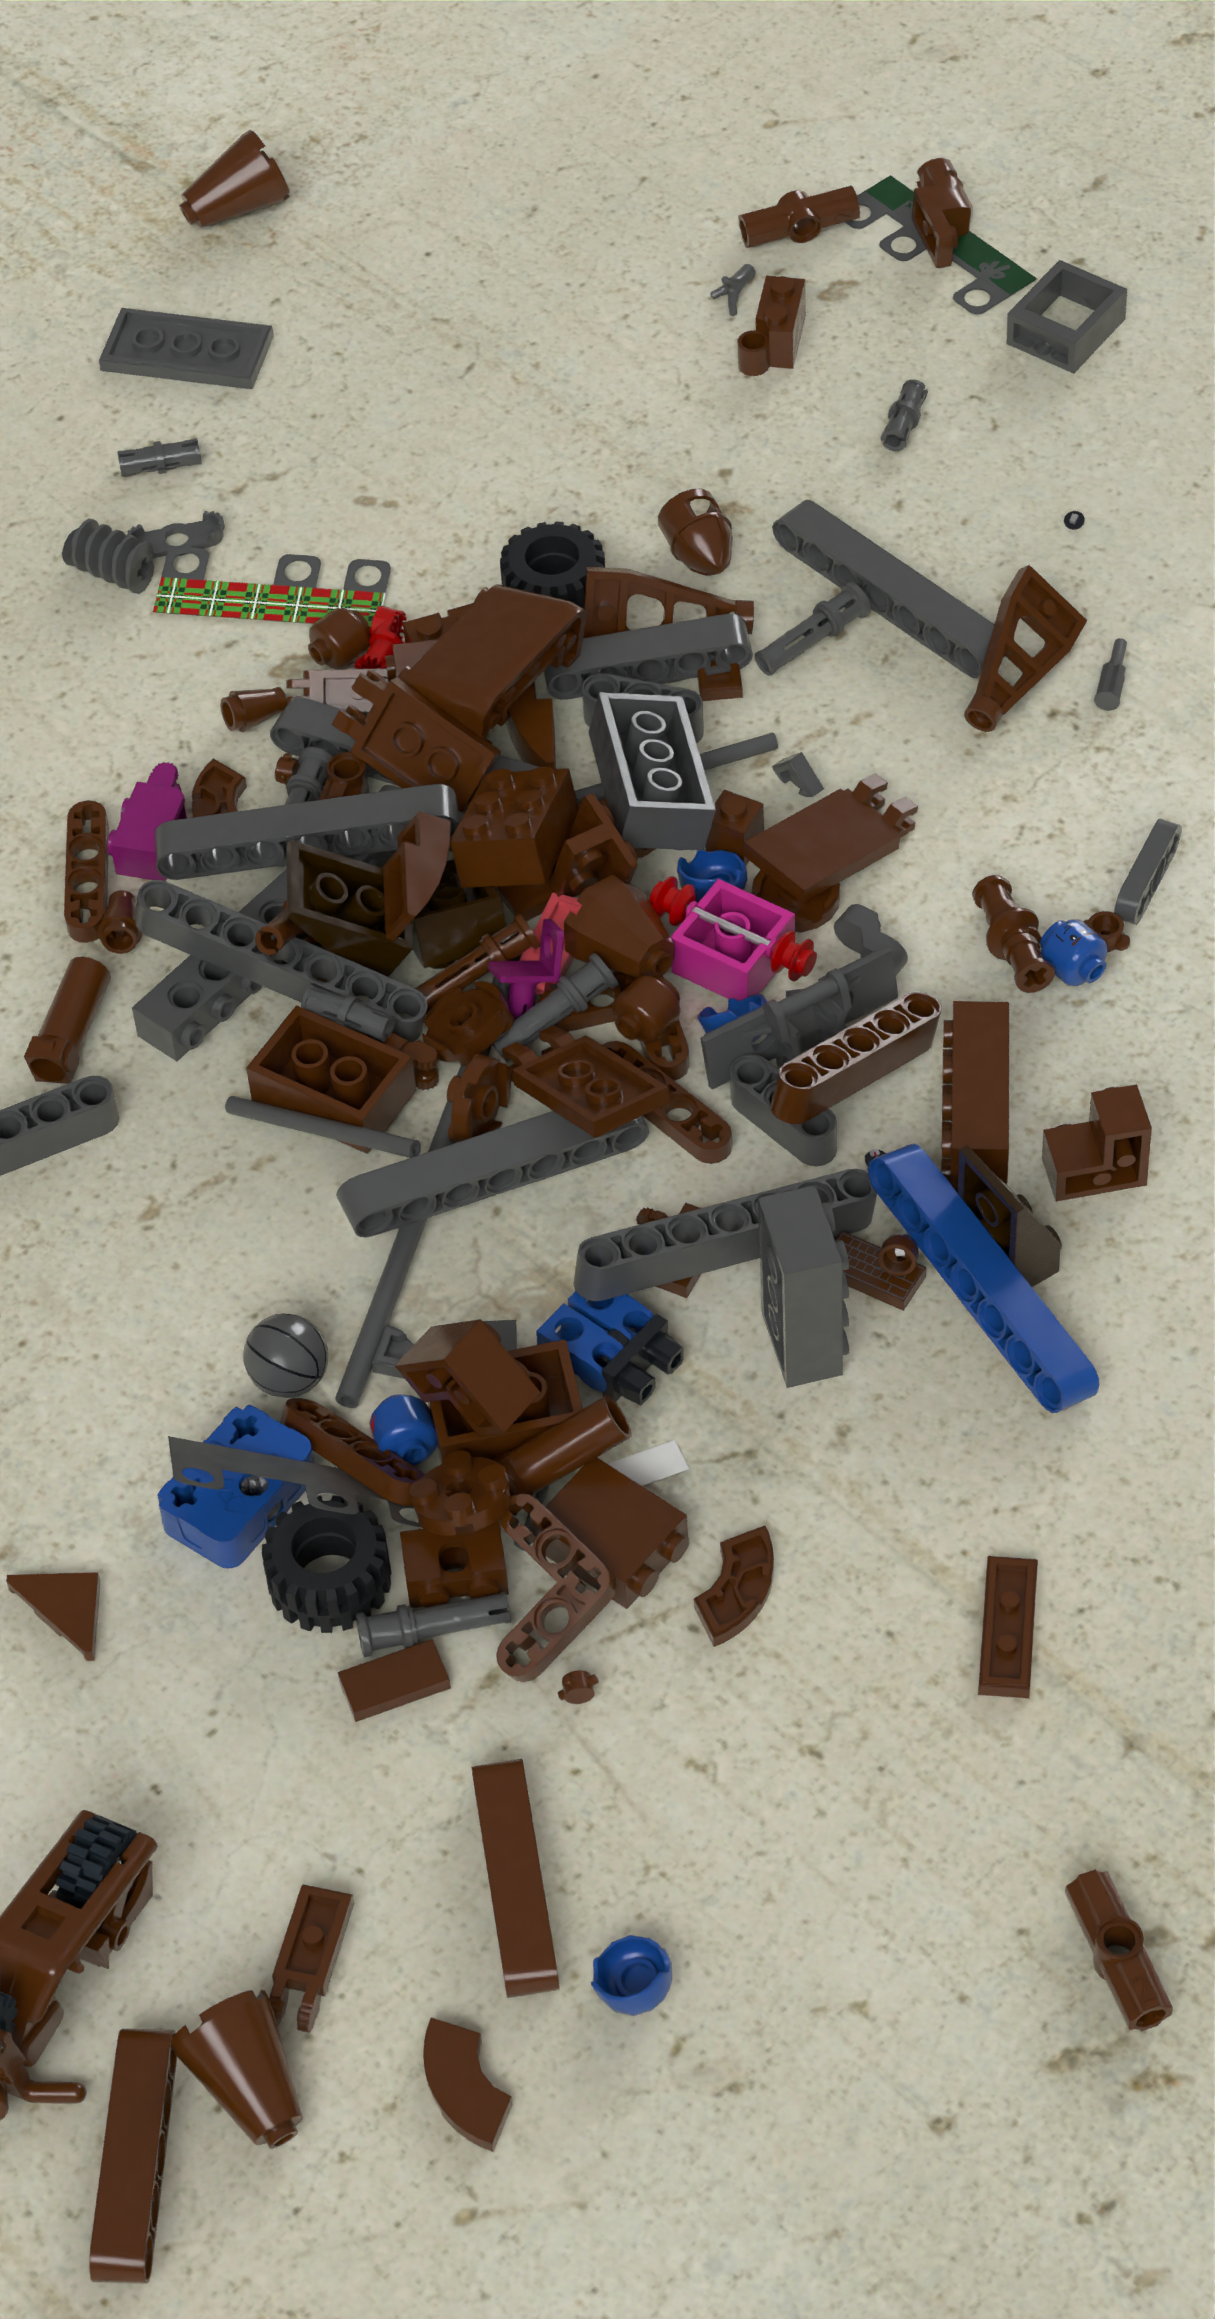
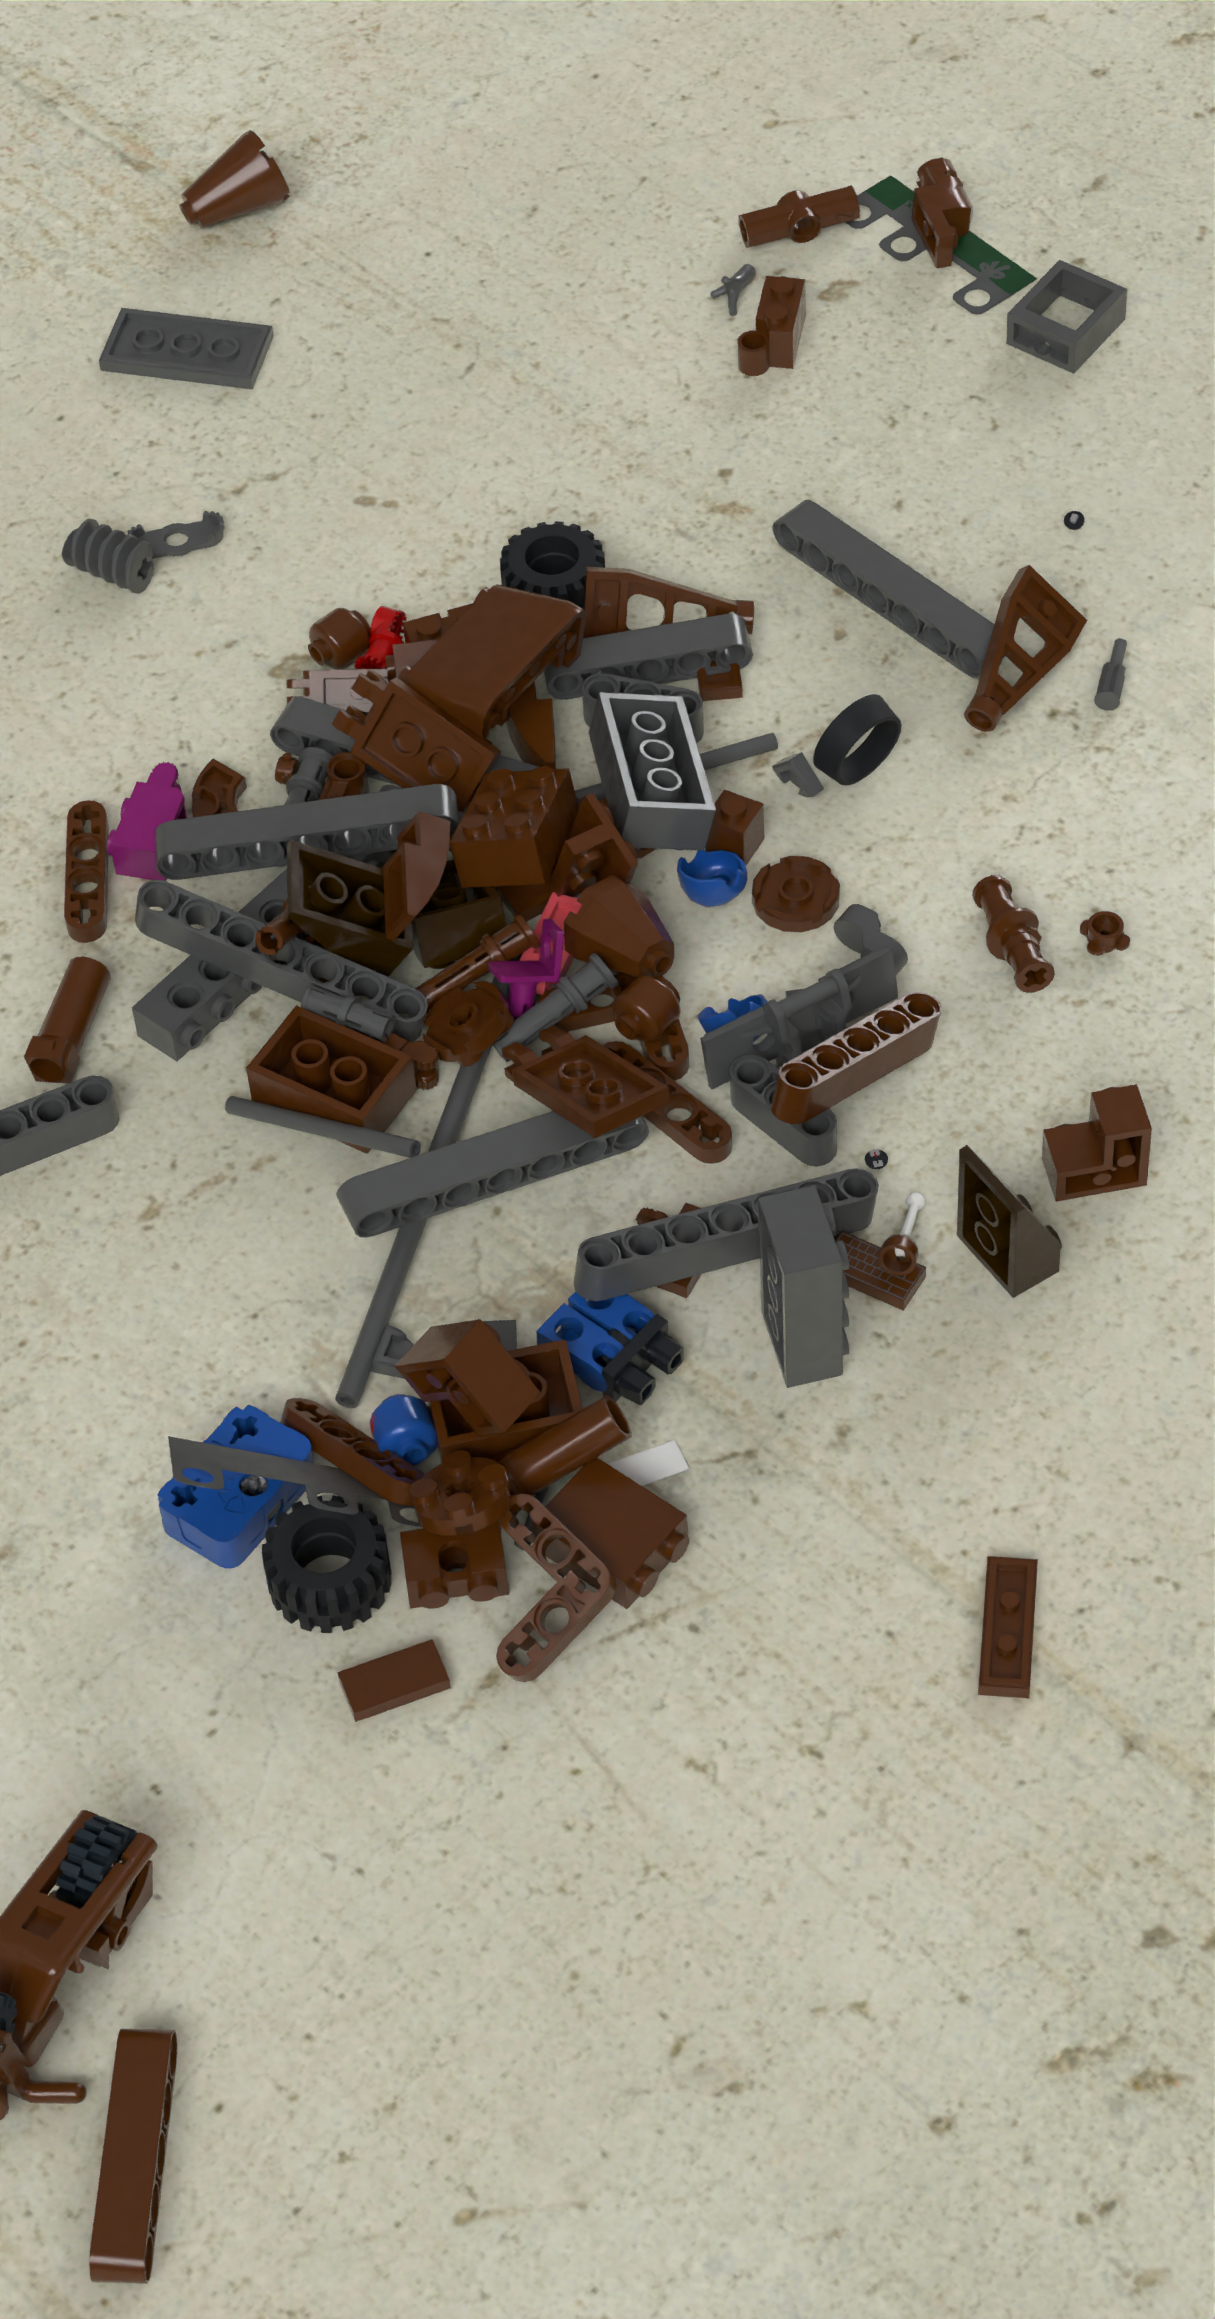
(64, 1603): reddish brown tile -> none
(118, 925): reddish brown cone -> none
(159, 457): dark grey pin -> none
(244, 2066): reddish brown cone -> none
(250, 707): reddish brown cone -> none
(282, 601): piece -> none
(285, 1355): dark grey piece -> none
(310, 1951): reddish brown hinge -> none
(409, 1625): dark grey pin -> none
(459, 2085): reddish brown tile -> none
(478, 1097): reddish brown plate -> none
(515, 1878): reddish brown beam -> none
(578, 1687): reddish brown piece -> none
(632, 1975): blue hair -> none
(697, 541): reddish brown helmet -> none
(731, 938): dark pink brick -> none
(740, 1588): reddish brown tile -> none
(825, 621): dark grey pin -> none
(831, 839): reddish brown tile -> none
(847, 730): none -> black tyre
(904, 415): dark grey pin -> none
(979, 1086): reddish brown piece -> none
(983, 1278): blue beam -> none
(1074, 952): blue head -> none
(1129, 1974): reddish brown piece -> none
(1148, 871): dark grey beam -> none

